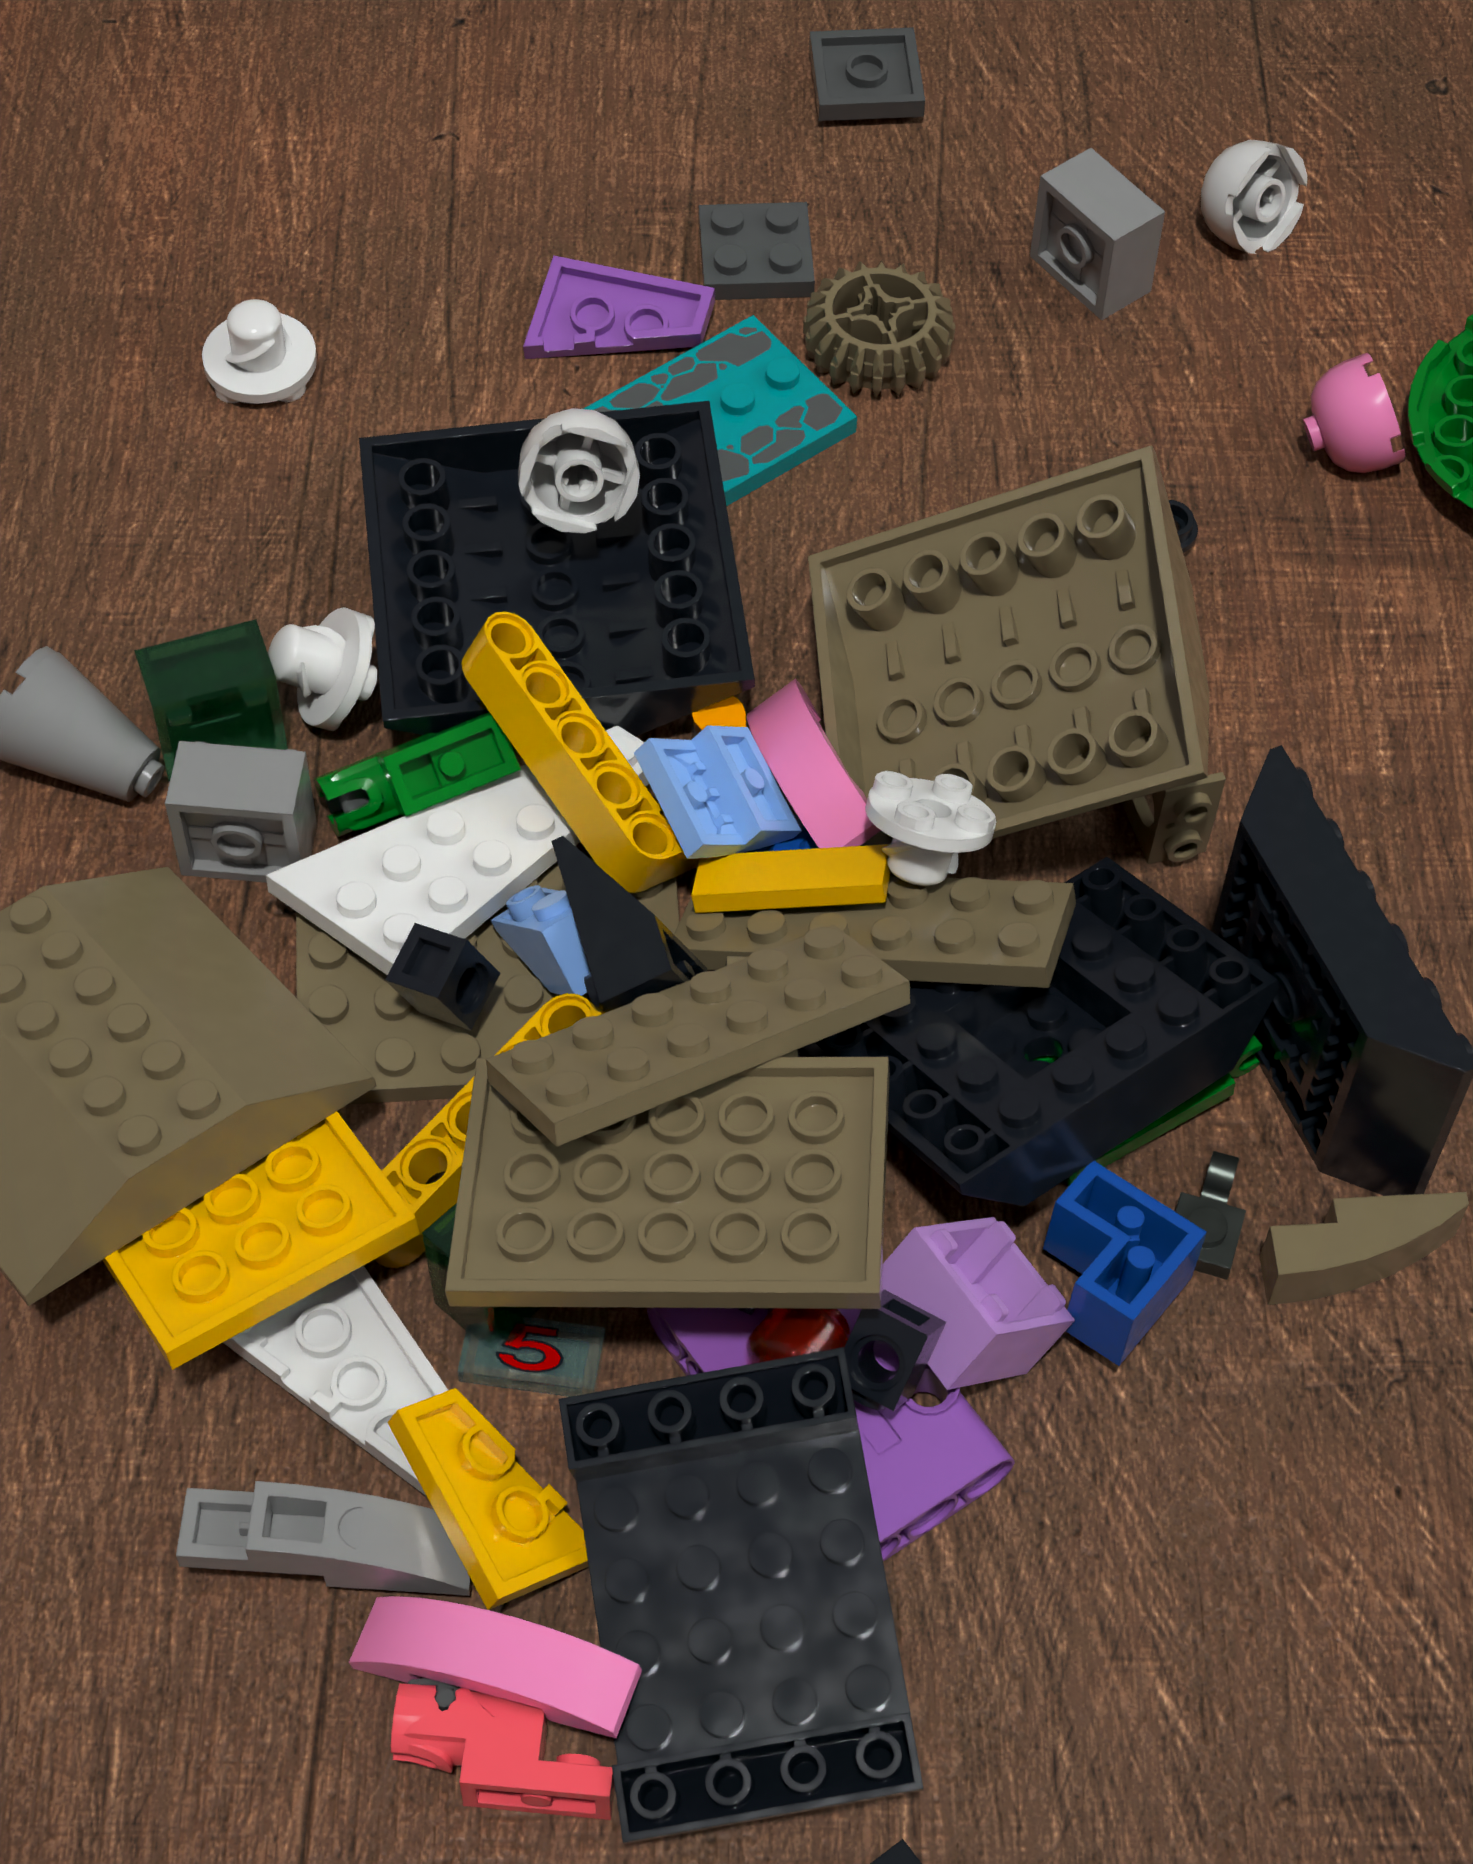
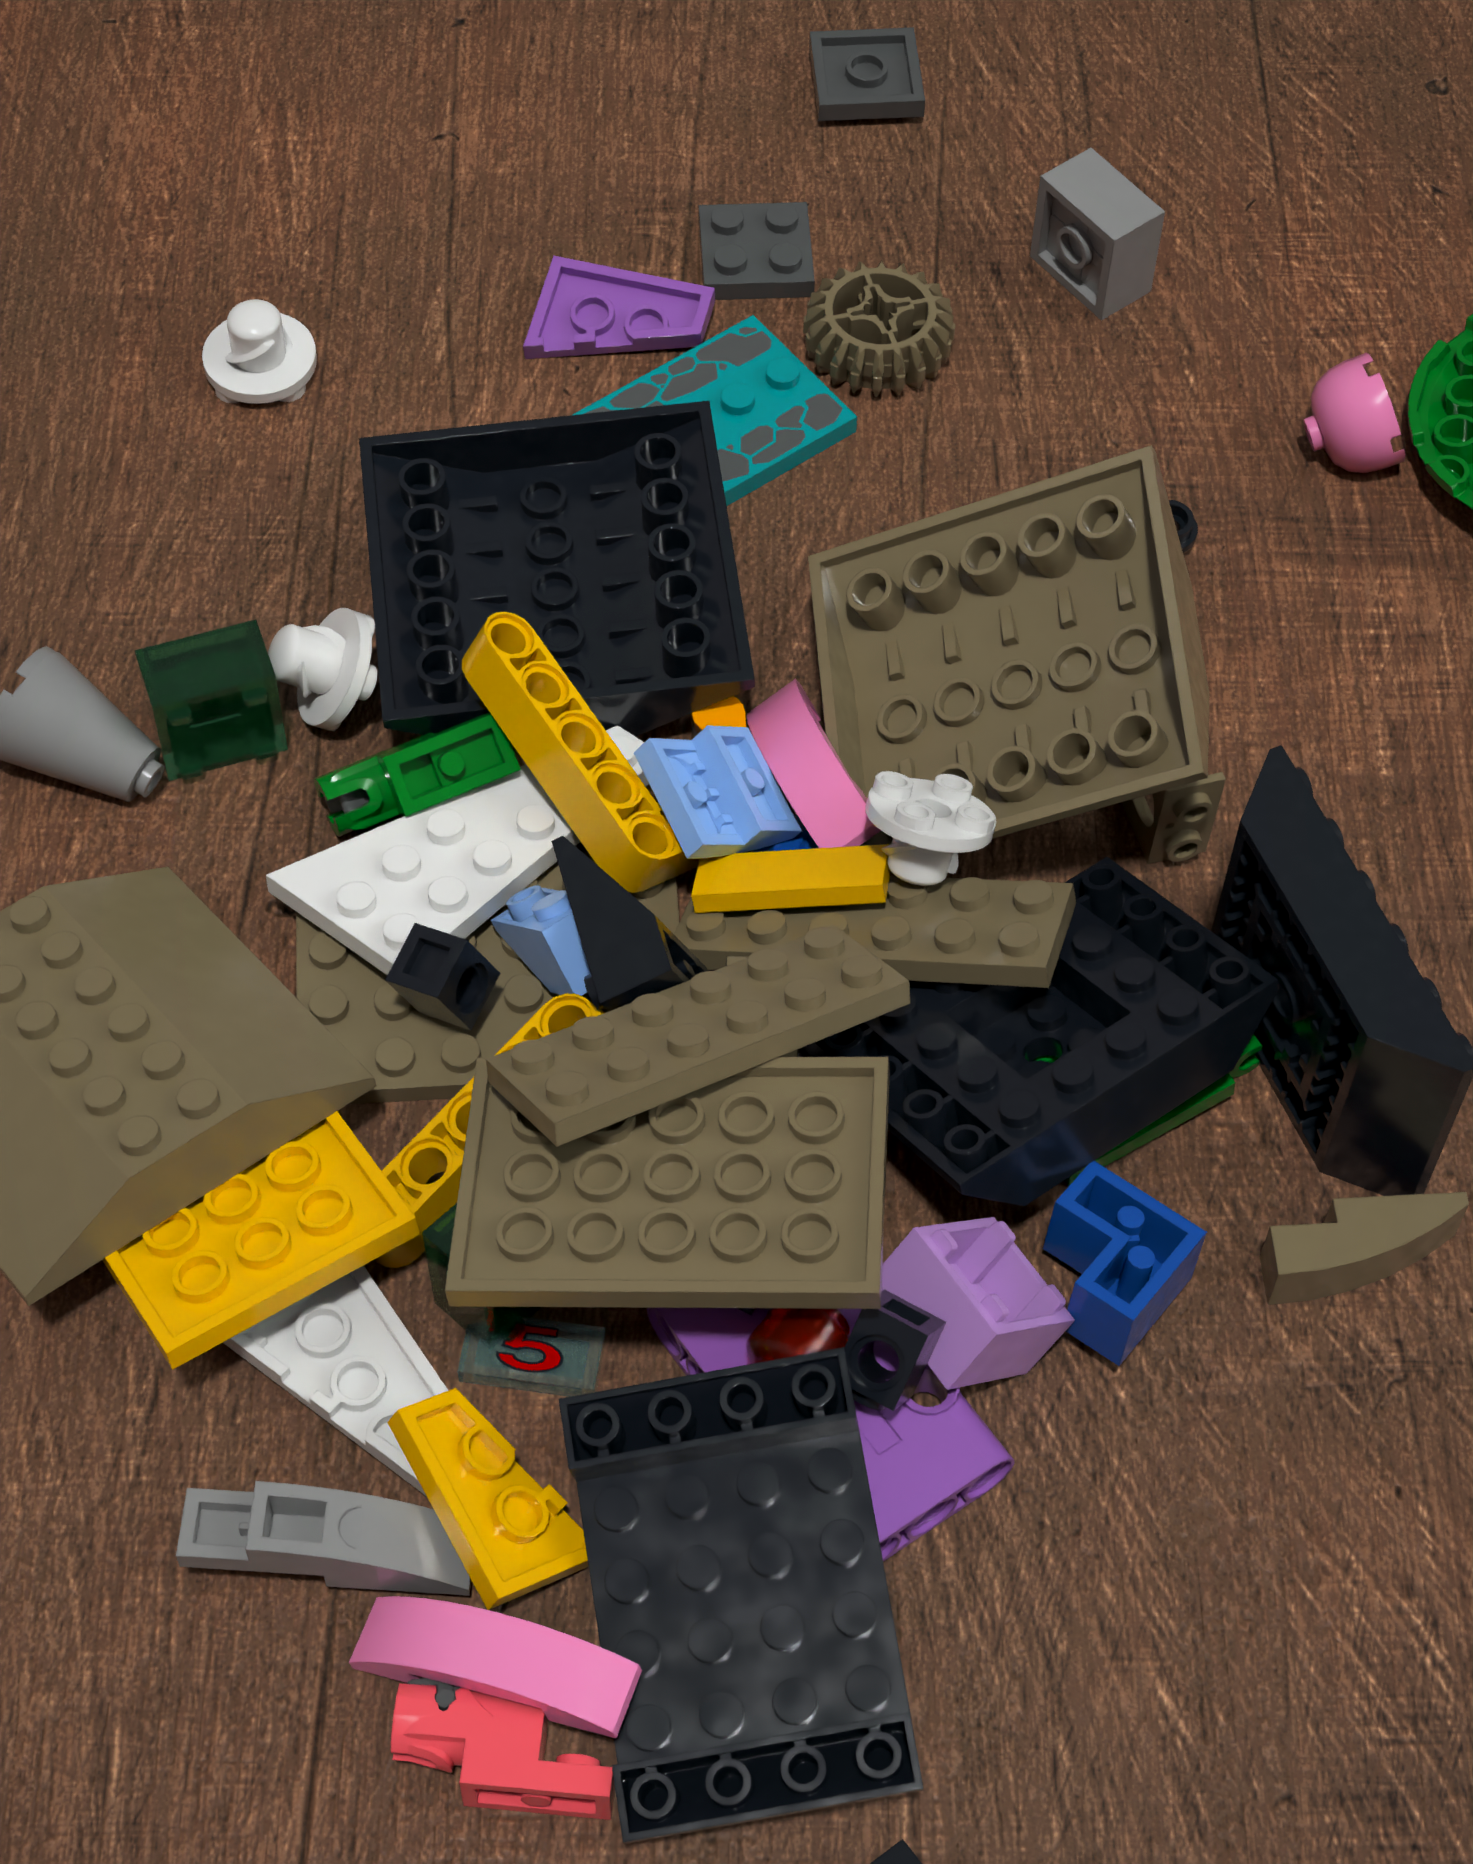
(239, 810): light grey container -> none
(578, 470): white cylinder -> none
(1214, 1216): pearl dark grey plate -> none
(1253, 195): white cylinder -> none

